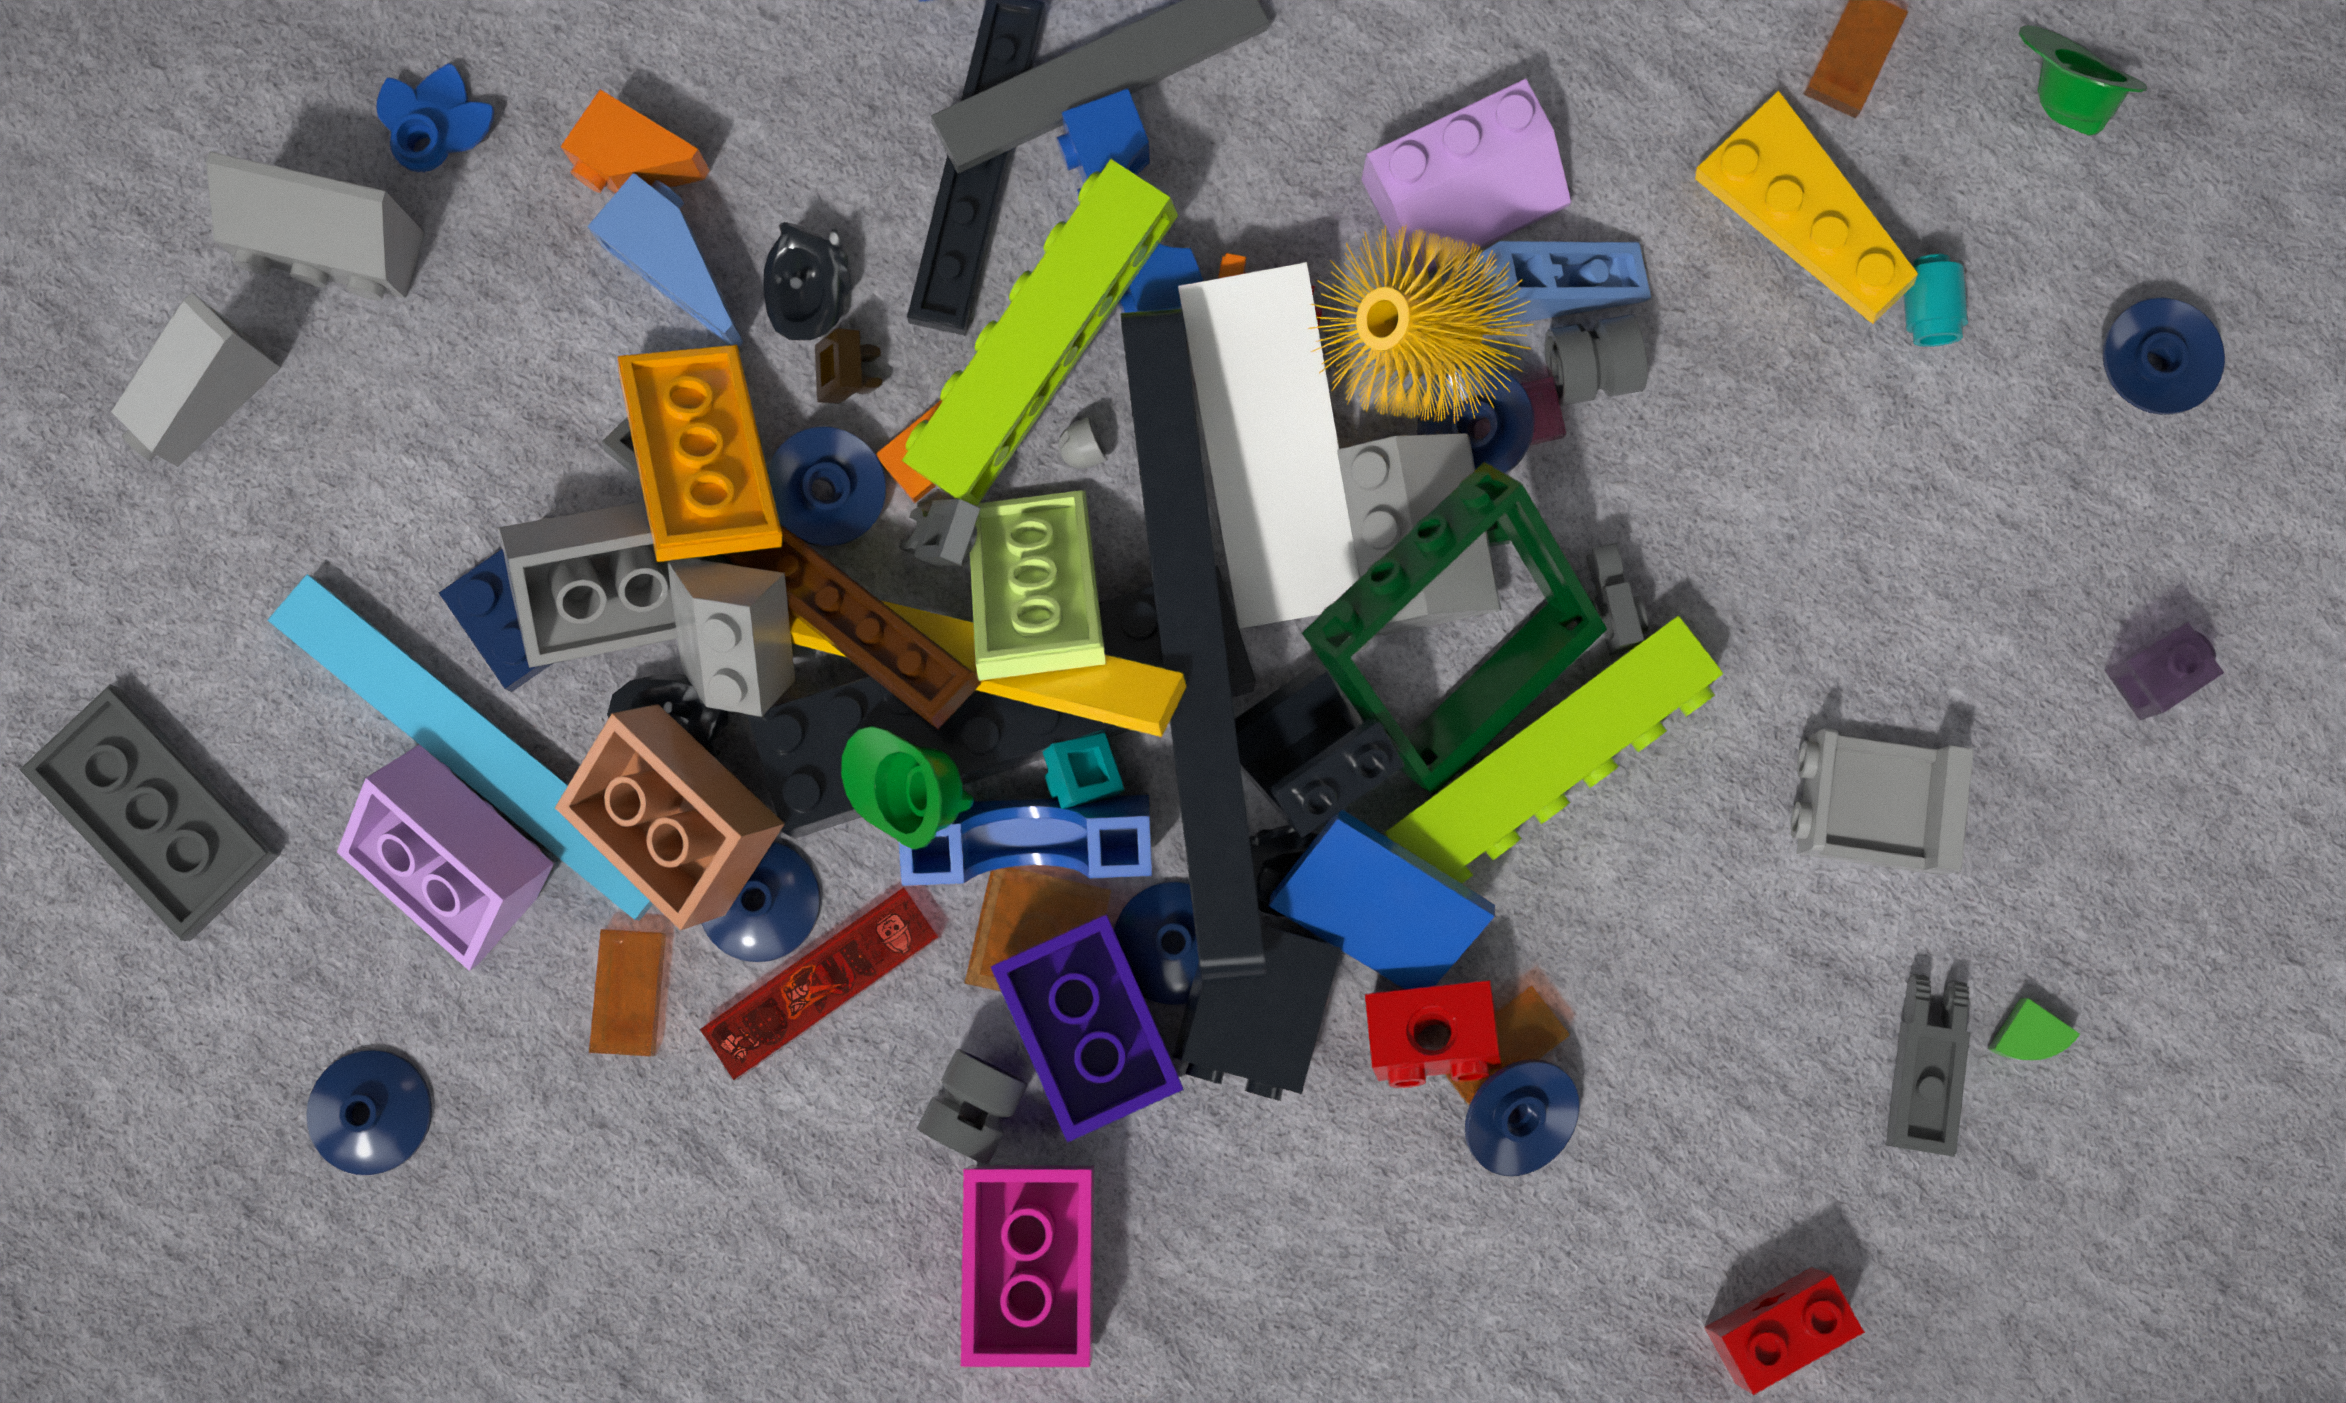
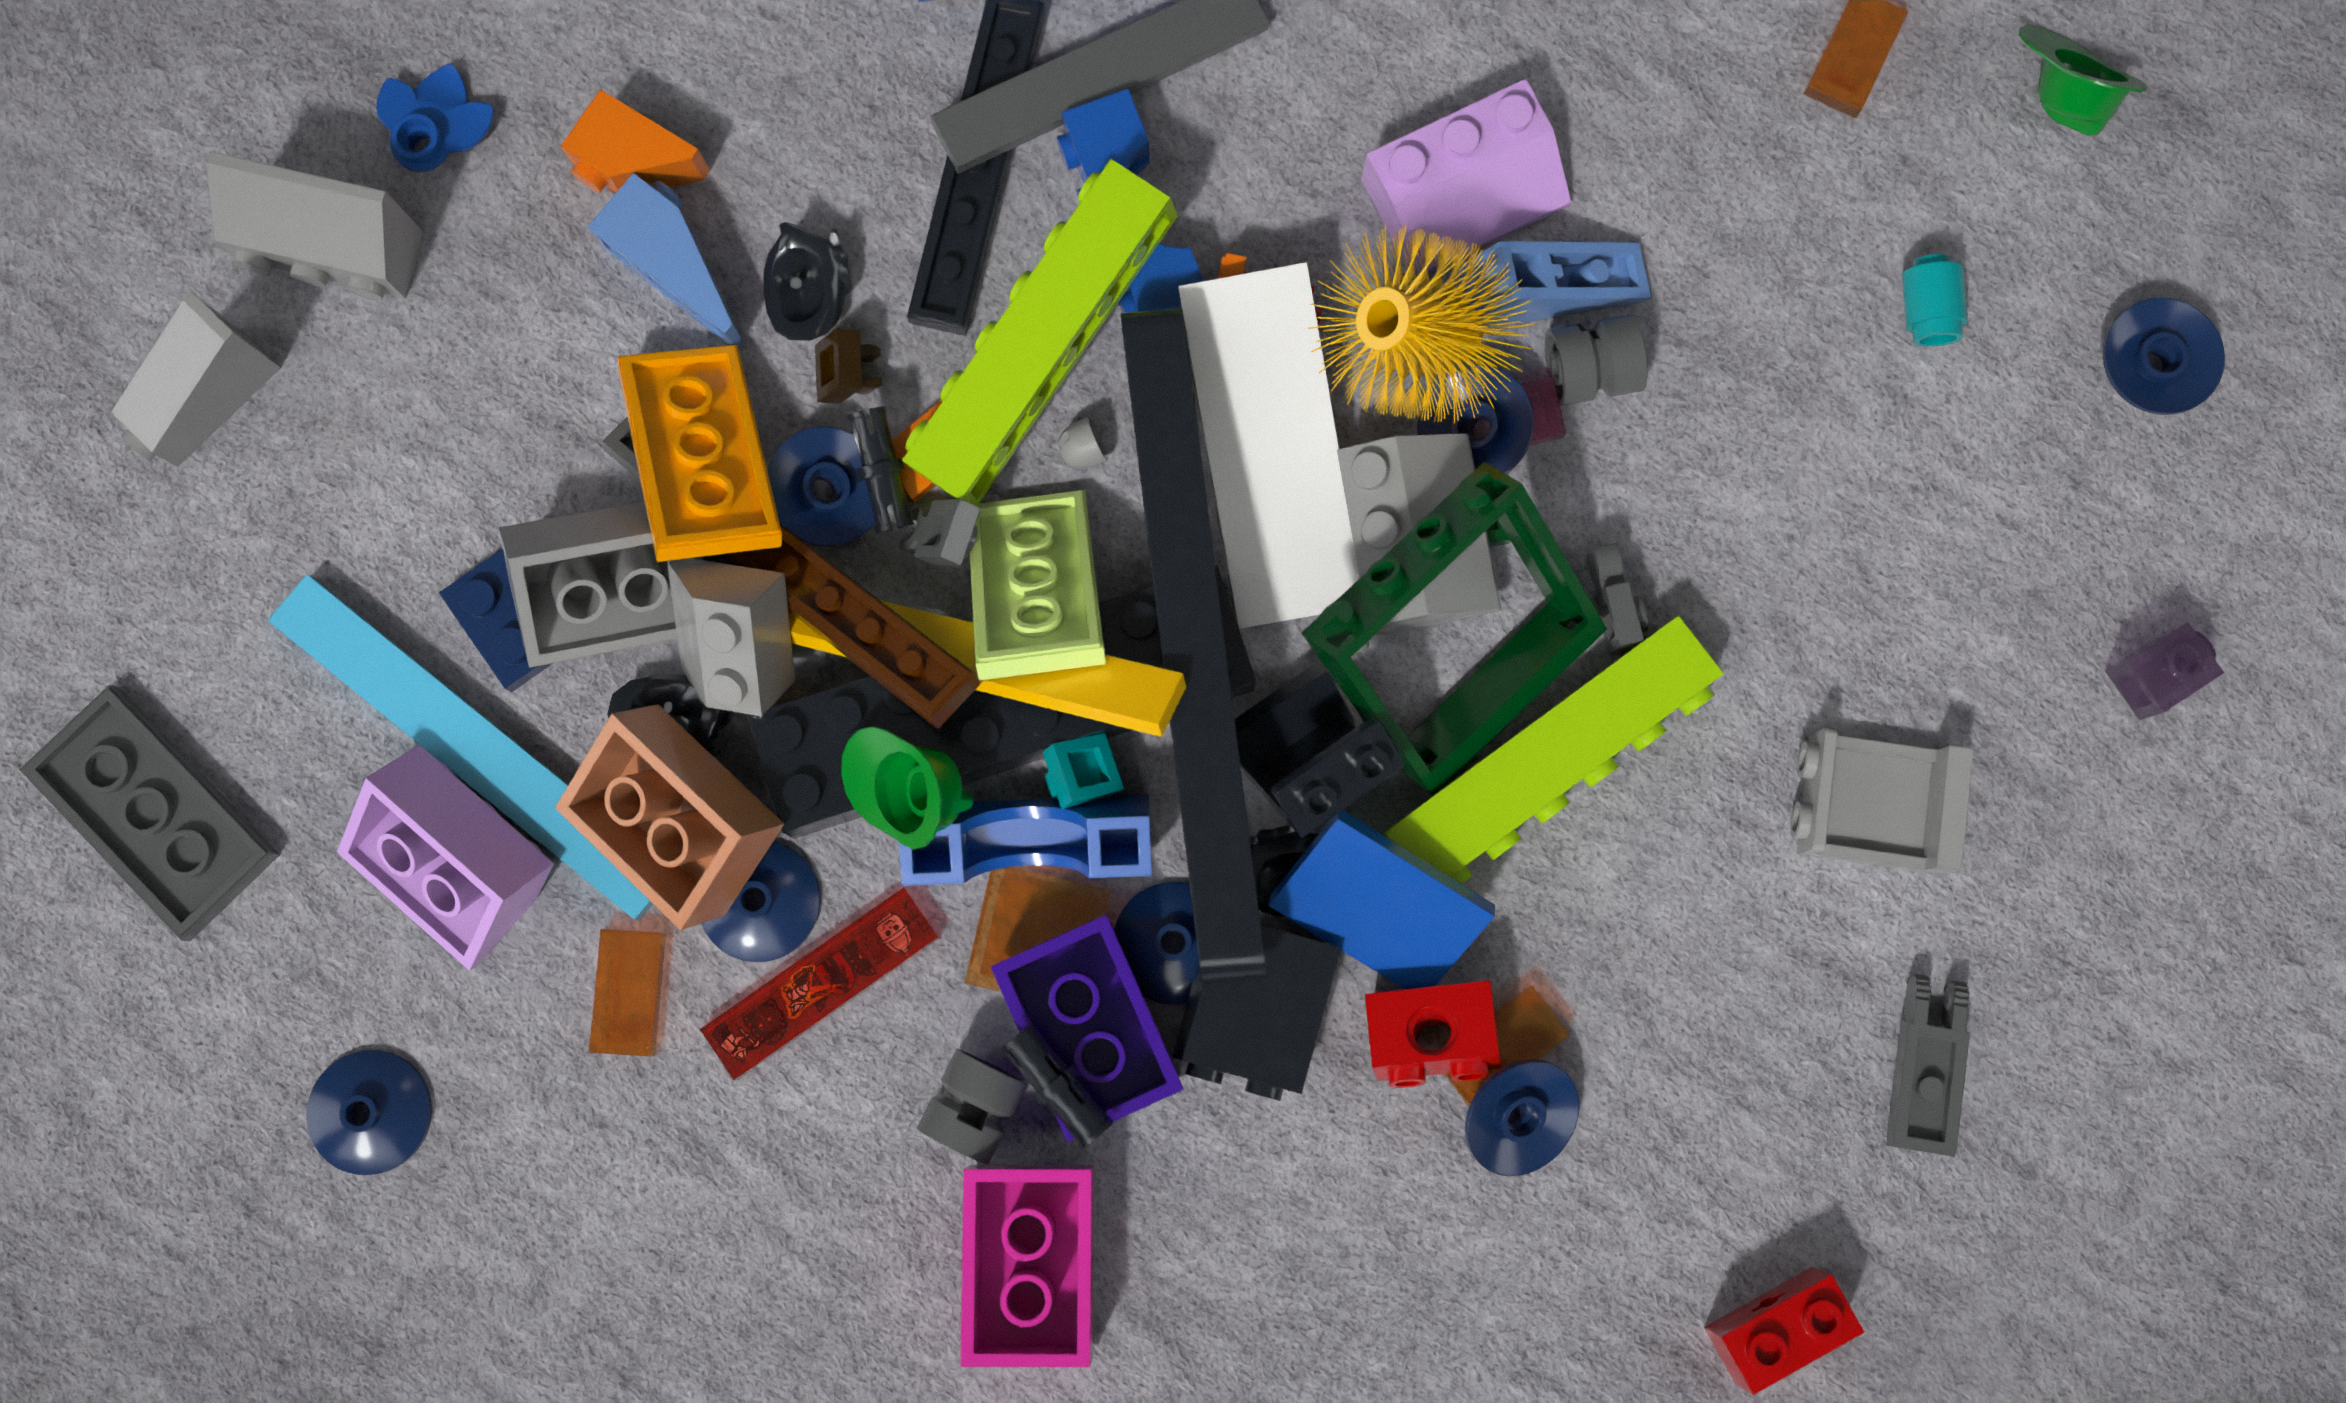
(880, 469): none -> black pin
(1057, 1086): none -> black pin
(1804, 205): yellow wing -> none
(2032, 1034): bright green tile -> none

